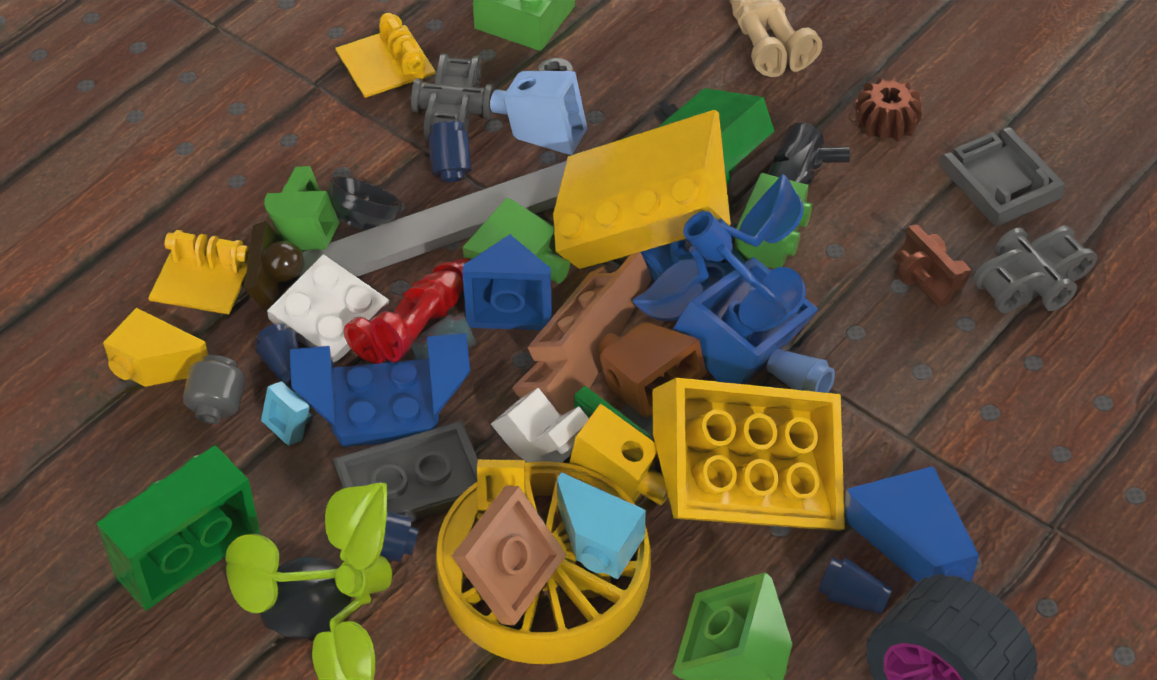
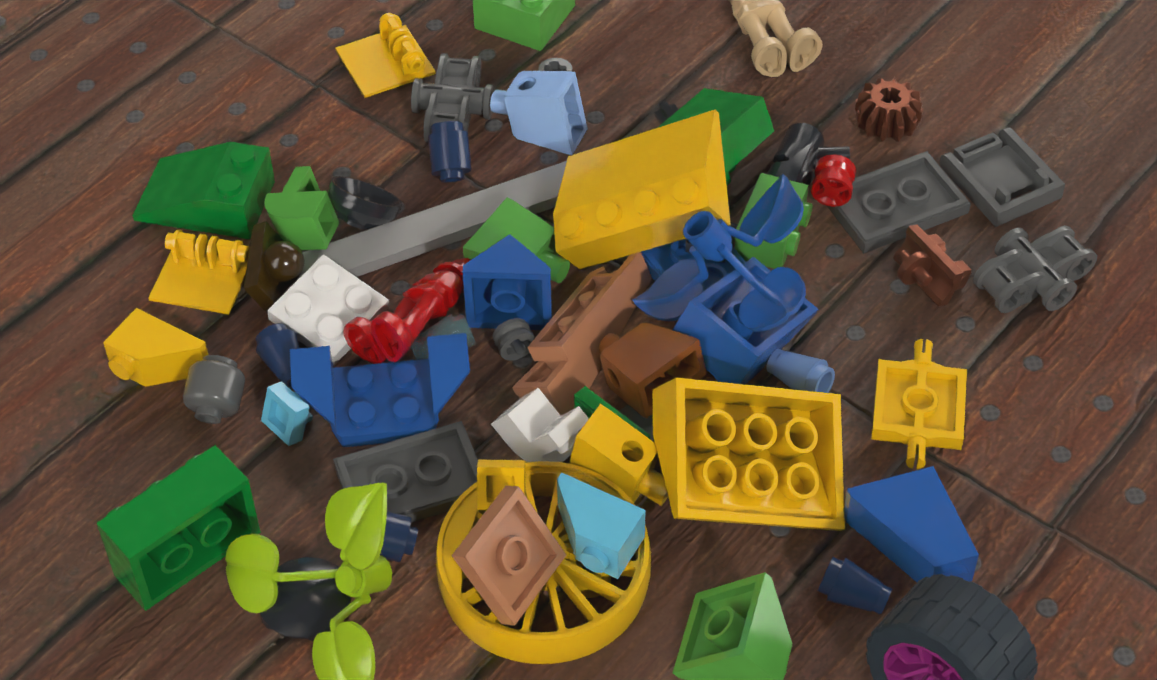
(209, 189): none -> green slope
(513, 339): none -> dark grey bush
(833, 180): none -> red wheel
(899, 197): none -> dark grey tile
(919, 404): none -> yellow plate

